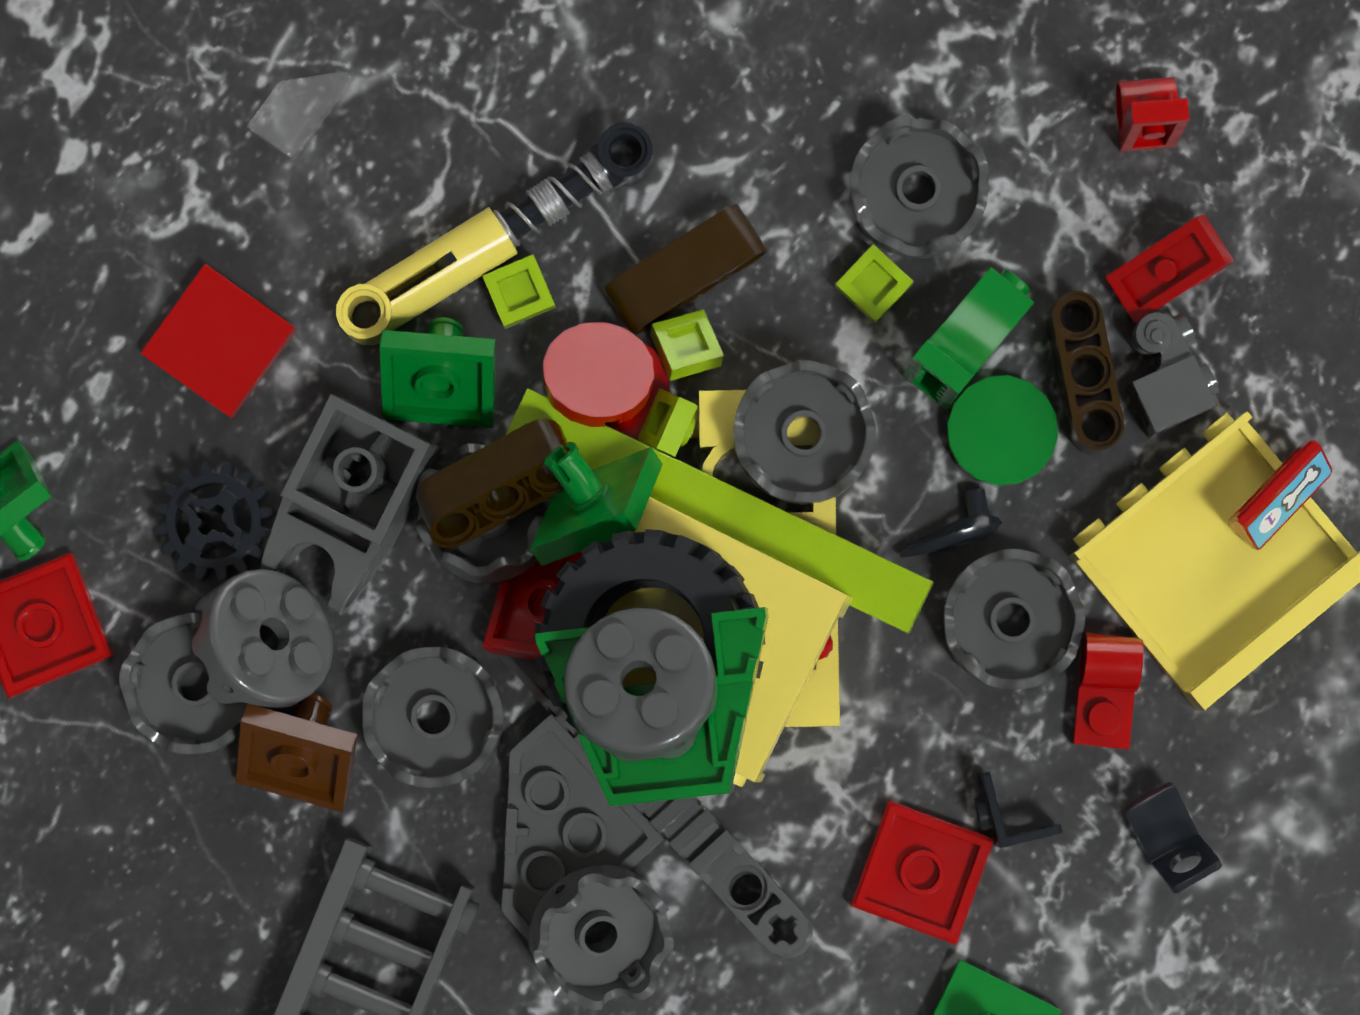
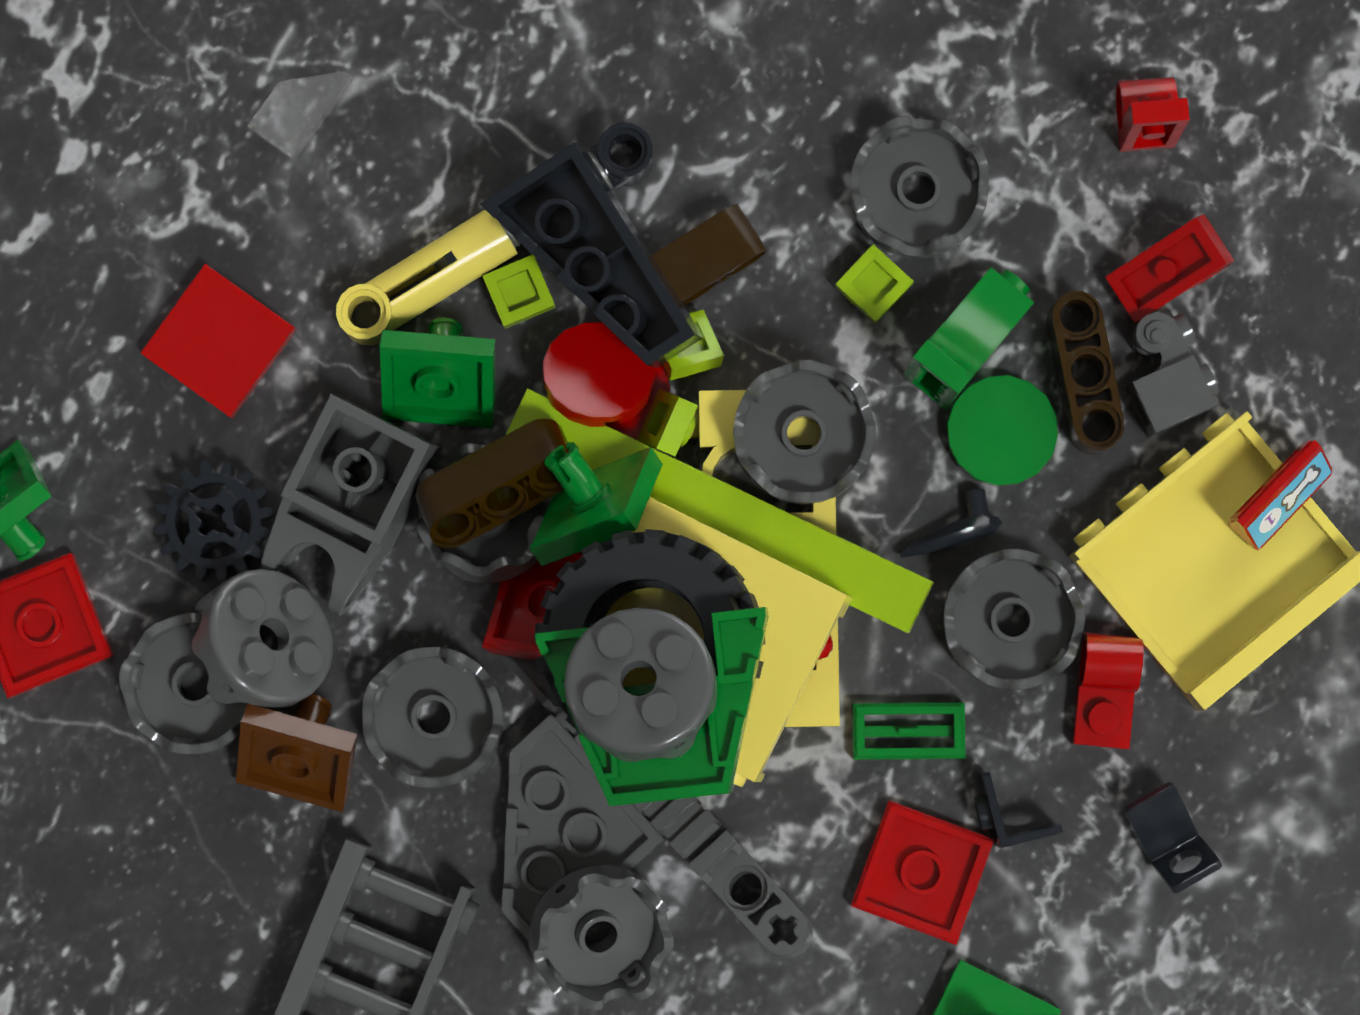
(589, 243): none -> black wedge
(860, 731): none -> green tile

